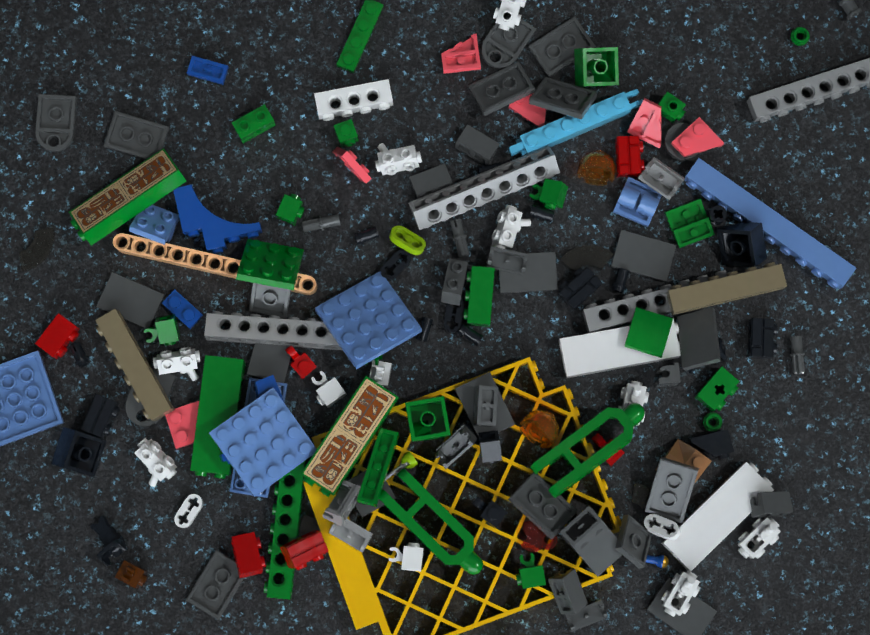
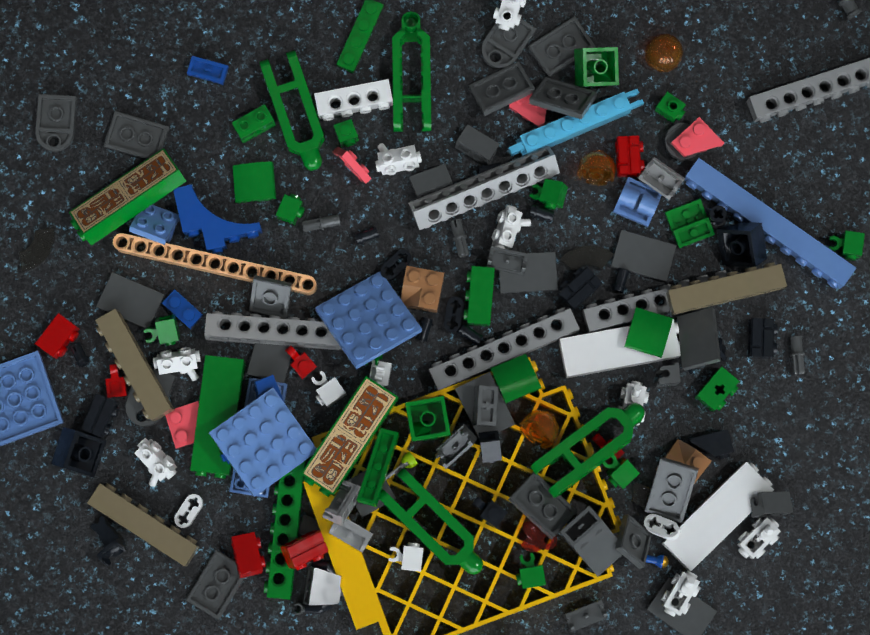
(115, 385): none -> red plate
(131, 574): reddish brown brick -> none
(144, 525): none -> dark tan brick
(254, 182): none -> green slope
(270, 264): green plate -> none
(309, 149): none -> green piece
(321, 588): none -> torso
(407, 240): lime plate -> none
(411, 33): none -> green piece
(422, 289): none -> medium nougat slope
(454, 281): dark grey brick -> none
(462, 57): coral wing -> none
(515, 378): none -> green slope
(568, 327): none -> light grey brick
(568, 592): dark grey hinge -> none
(620, 472): none -> green brick
(648, 123): coral wing -> none
(664, 52): none -> clear orange cylinder
(716, 417): green plate -> none
(802, 31): green plate -> none
(850, 245): none -> green brick

